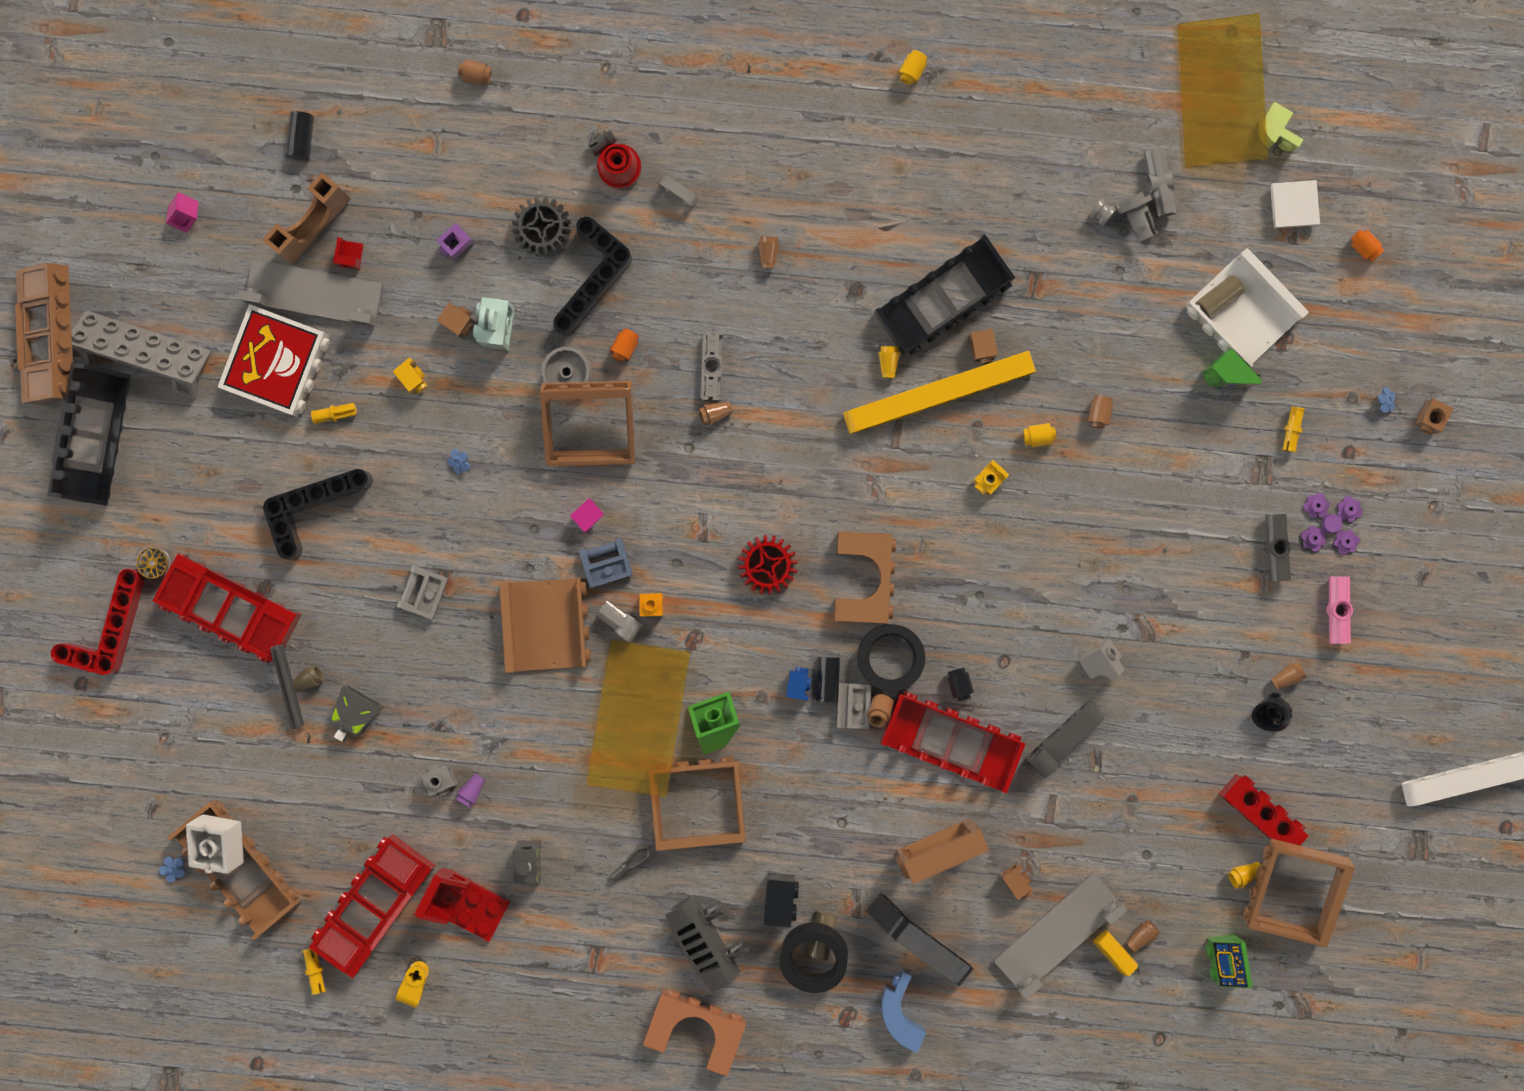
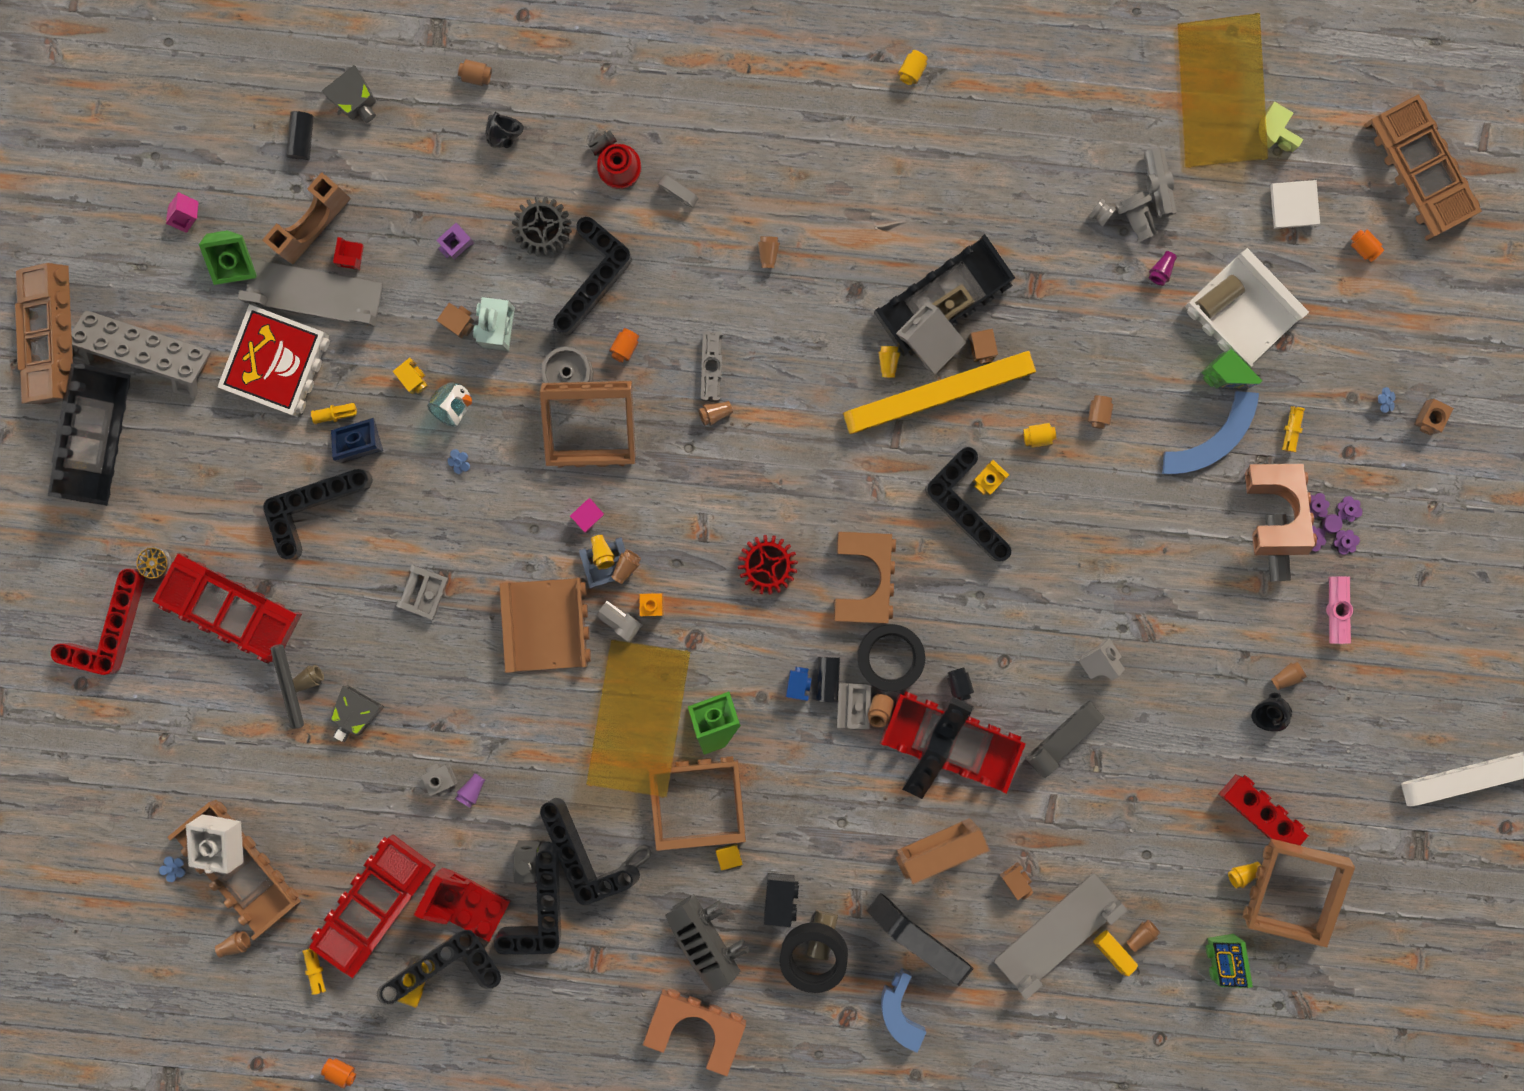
(227, 257): none -> bright green slope
(234, 944): none -> medium nougat cone
(338, 1073): none -> orange brick
(351, 95): none -> dark grey torso
(355, 441): none -> dark blue slope
(439, 963): none -> black beam
(450, 403): none -> piece
(502, 130): none -> black helmet
(544, 908): none -> black beam
(580, 858): none -> black beam
(602, 555): none -> yellow cone
(626, 565): none -> medium nougat cone
(729, 856): none -> yellow slope
(931, 337): none -> light grey panel
(937, 747): none -> black bracket
(954, 302): none -> dark tan brick
(963, 508): none -> black beam
(1162, 270): none -> magenta cone
(1220, 443): none -> medium blue tile
(1290, 483): none -> arch
(1424, 166): none -> medium nougat window

